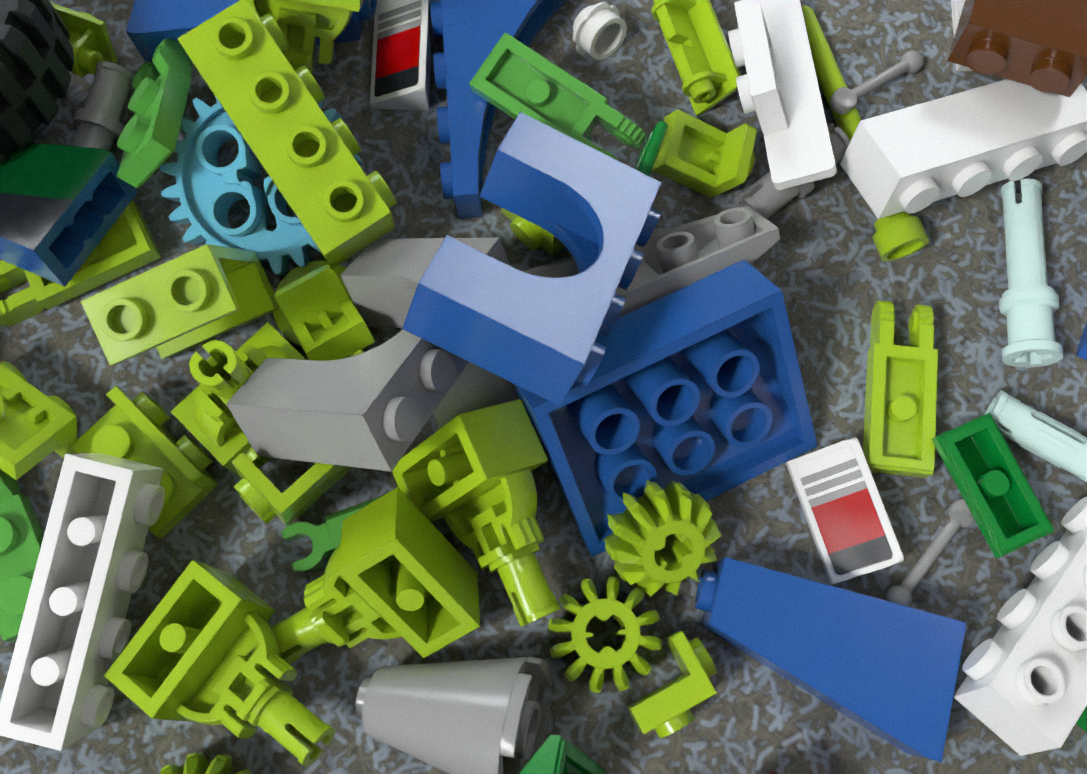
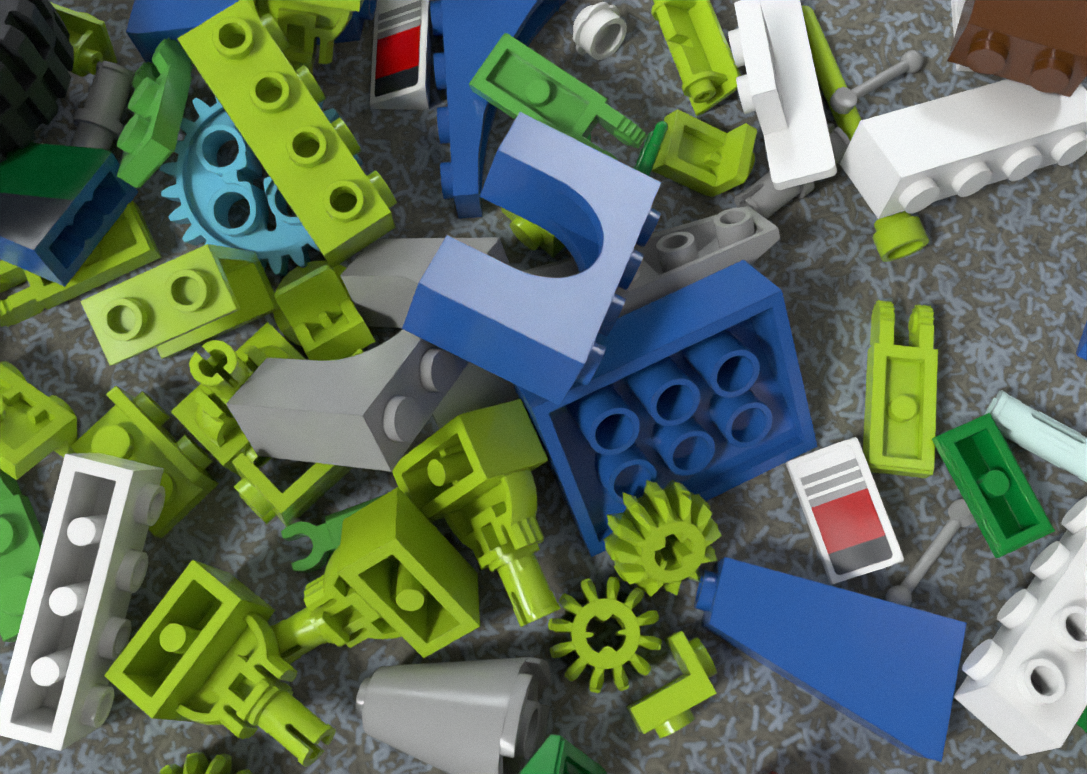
(1029, 299): light aqua pin -> none

